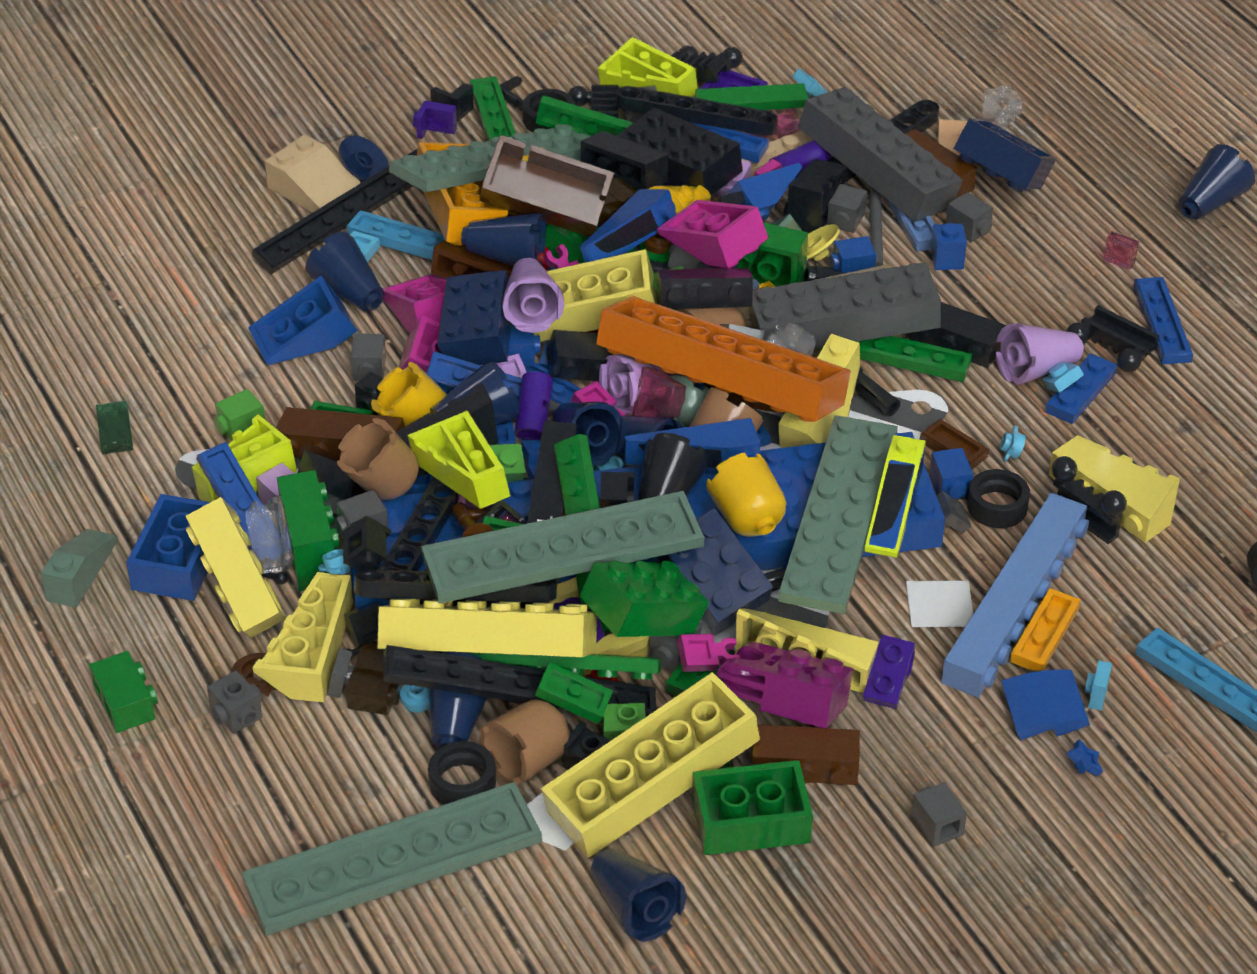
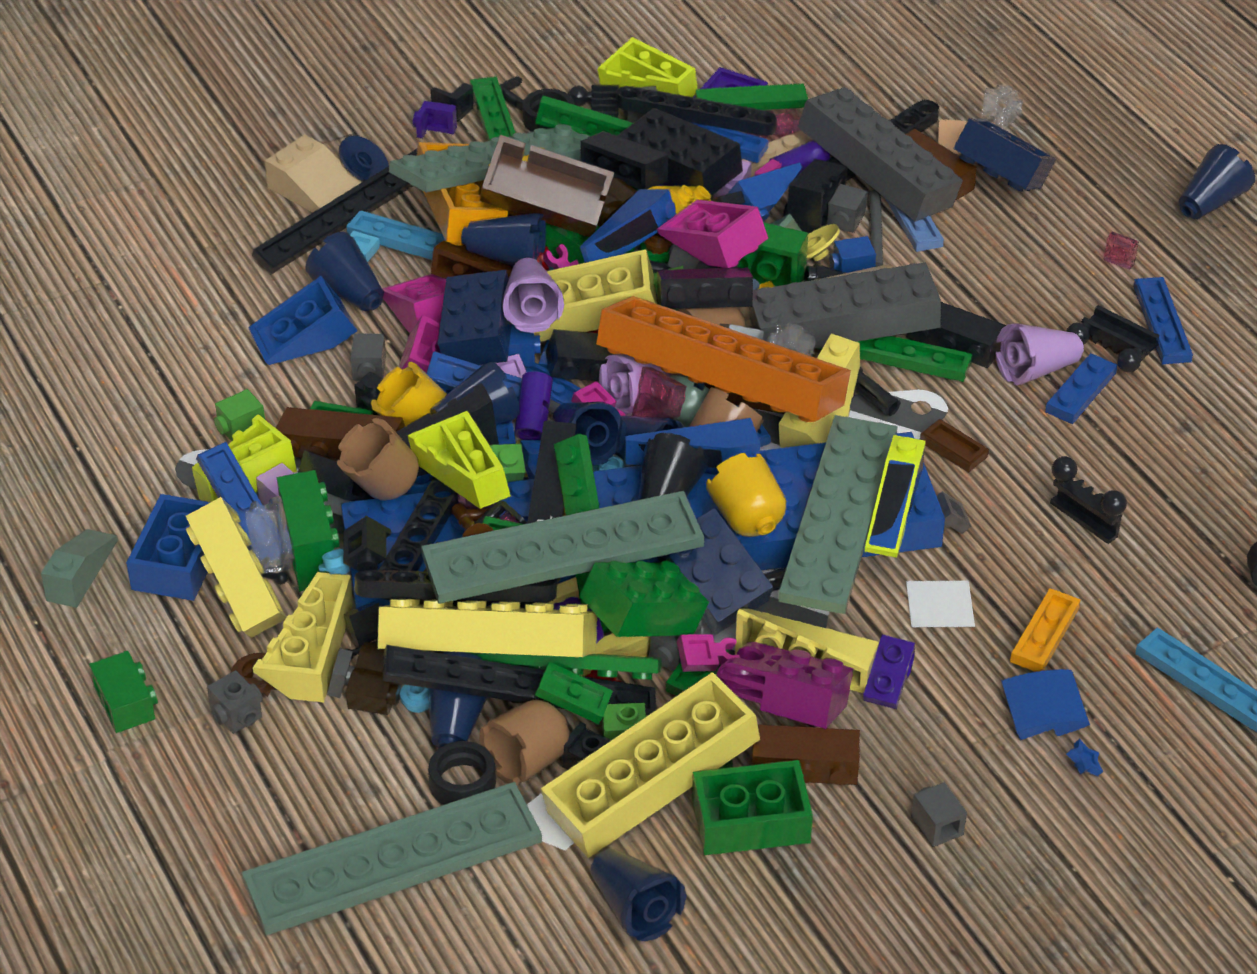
(114, 427): clear green tile -> none
(357, 507): dark grey brick -> none
(616, 488): black brick -> none
(709, 66): black gear -> none
(812, 86): medium azure plate -> none
(948, 246): blue brick -> none
(951, 472): blue brick -> none
(972, 213): dark grey brick -> none
(1002, 482): black tyre -> none
(1012, 444): medium azure plate -> none
(1015, 596): medium blue brick -> none
(1062, 376): medium azure plate -> none
(1098, 684): medium azure plate -> none
(1147, 493): light yellow wedge -> none

